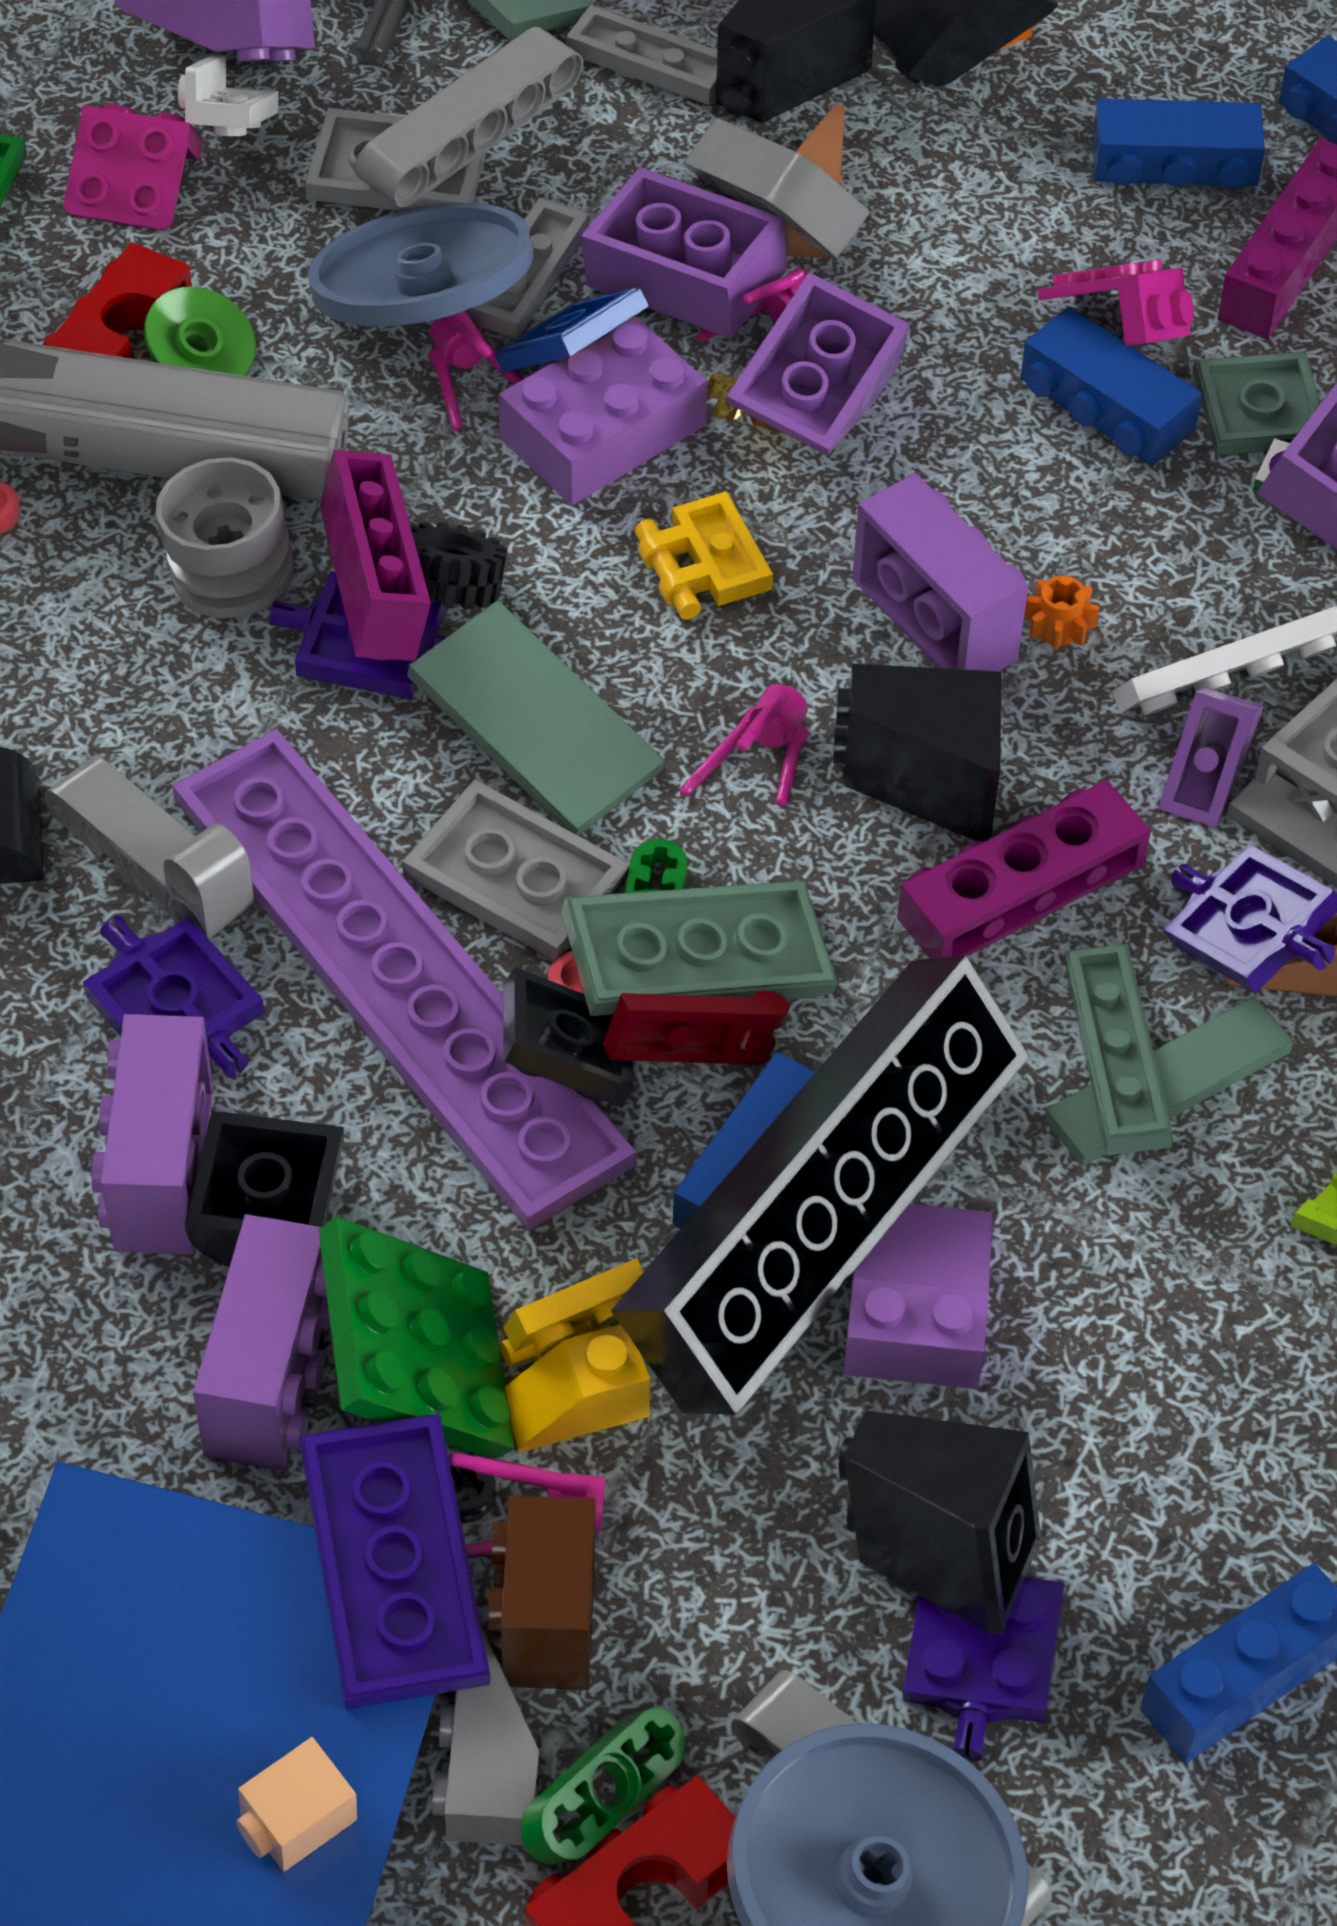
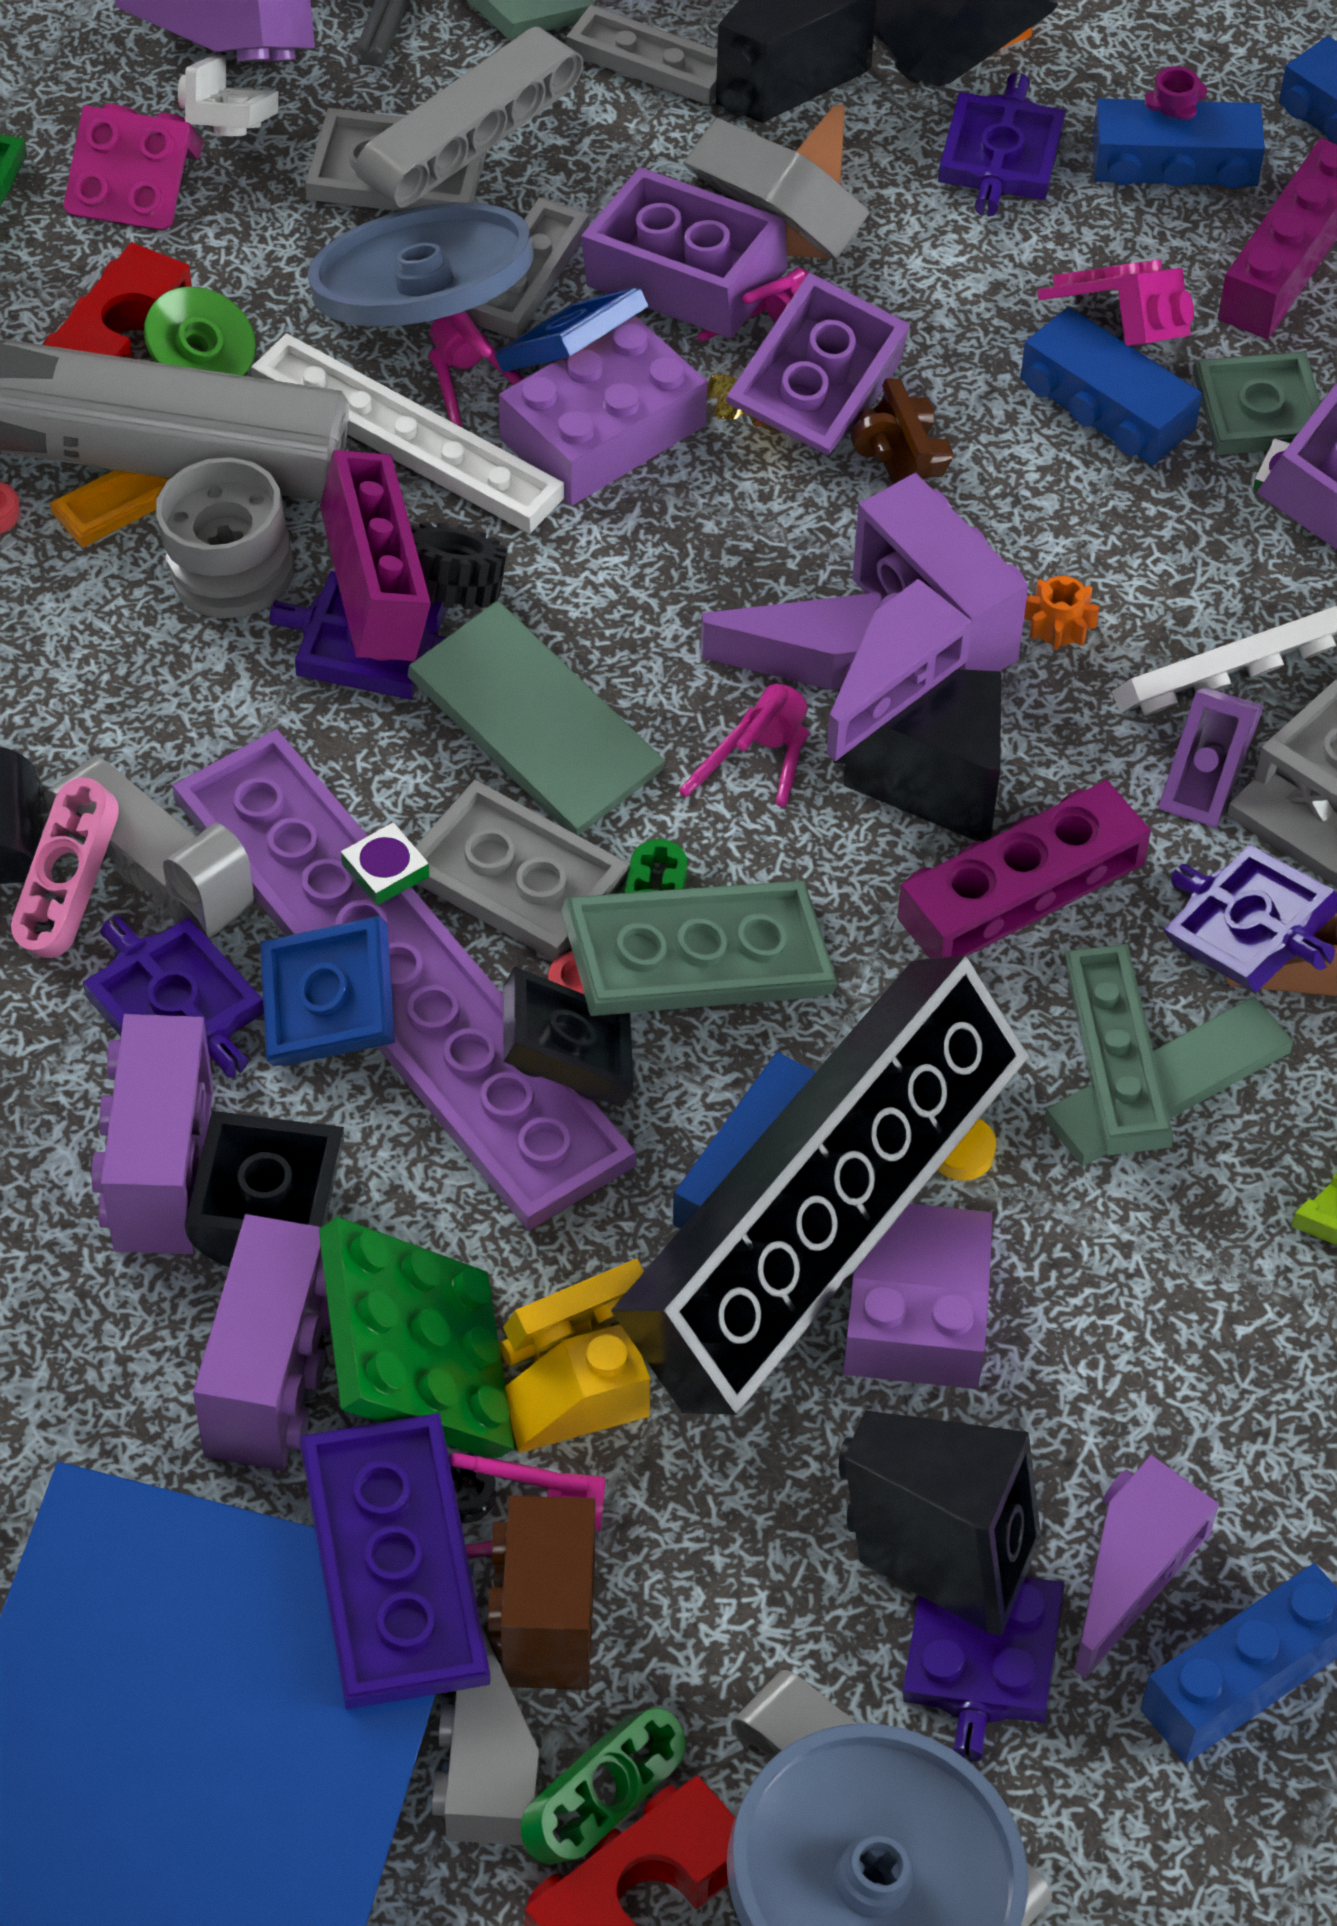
(54, 843): none -> bright pink beam
(107, 504): none -> light orange tile
(295, 1805): light nougat brick -> none
(327, 992): none -> blue tile
(385, 864): none -> tile
(421, 437): none -> white plate
(695, 1028): dark red plate -> none
(718, 544): yellow plate -> none
(792, 640): none -> medium lavender slope
(898, 435): none -> reddish brown hips
(903, 654): none -> medium lavender slope
(972, 1155): none -> yellow tile
(1002, 145): none -> dark purple plate
(1146, 1538): none -> medium lavender slope
(1176, 93): none -> magenta plate

